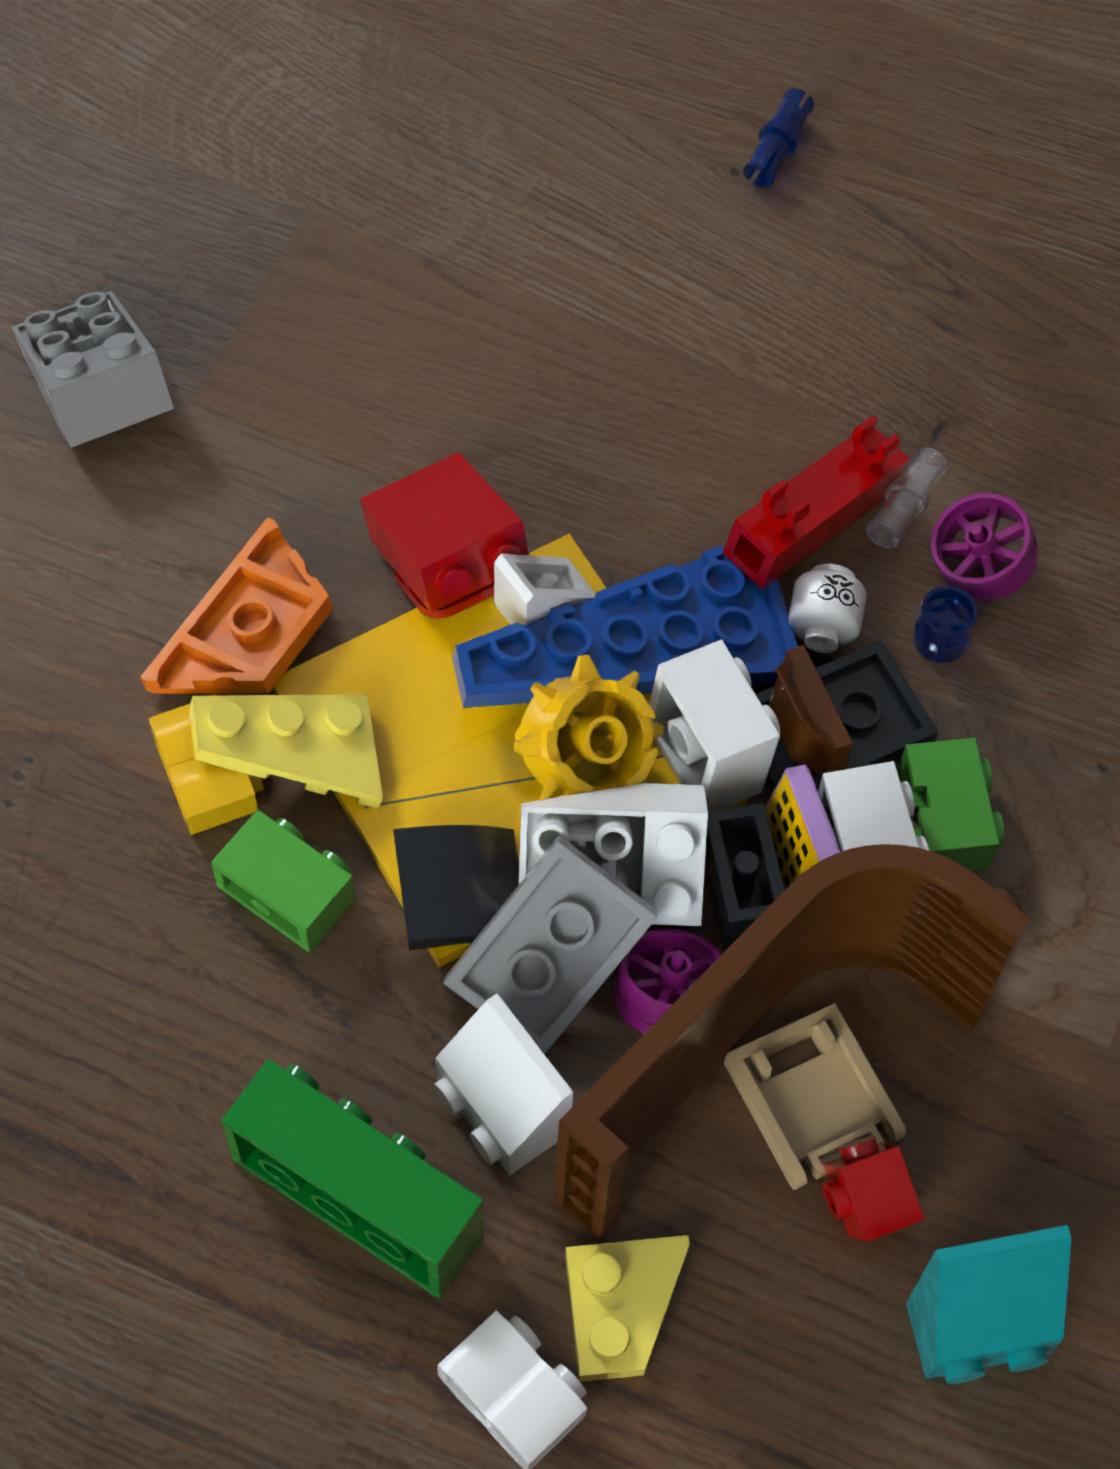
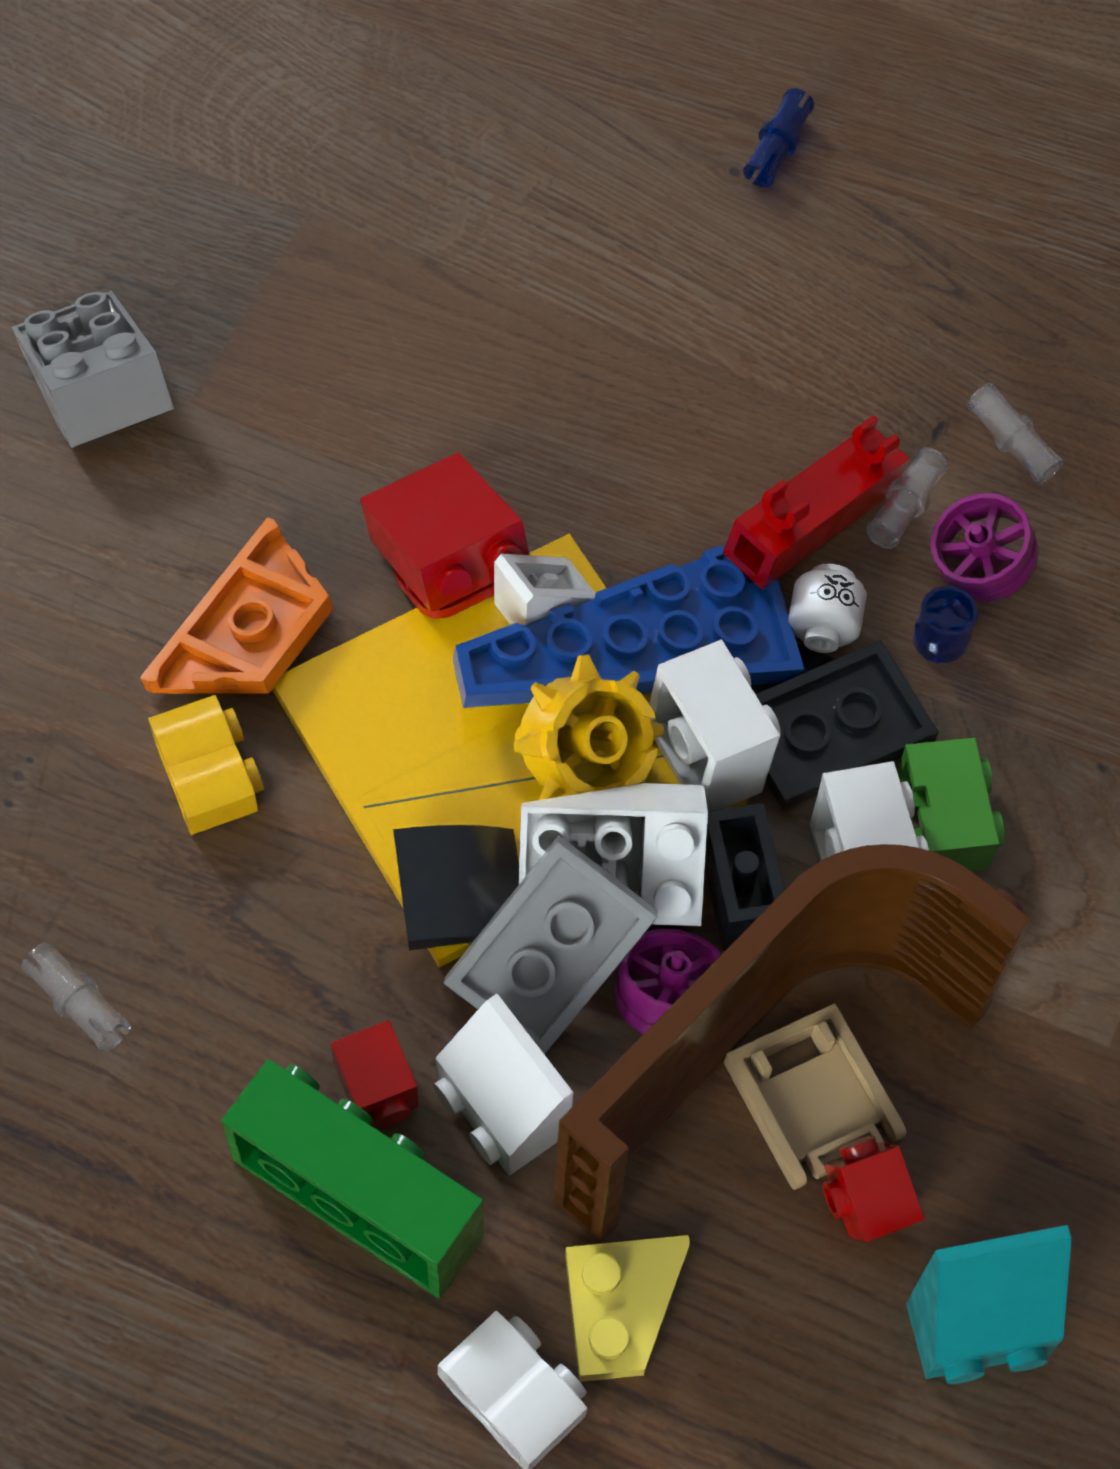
(76, 996): none -> clear pin
(284, 879): bright green brick -> none
(296, 737): light yellow wing -> none
(376, 1074): none -> red brick
(799, 824): tile -> none
(807, 716): reddish brown slope -> none
(1014, 433): none -> clear pin

